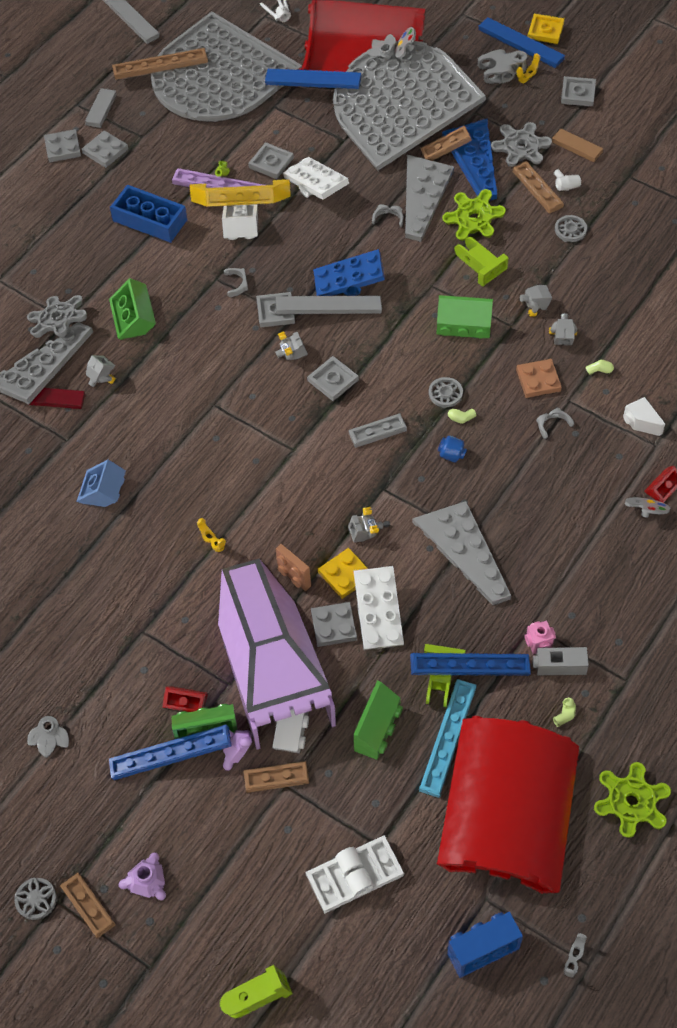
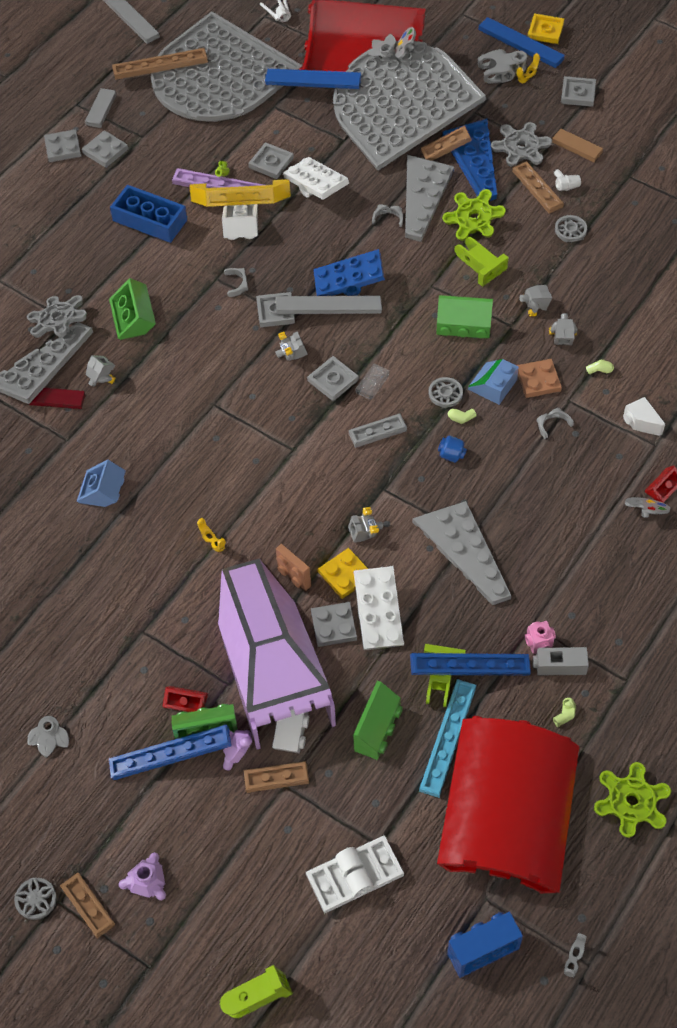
(372, 381): none -> clear plate
(495, 380): none -> medium blue slope

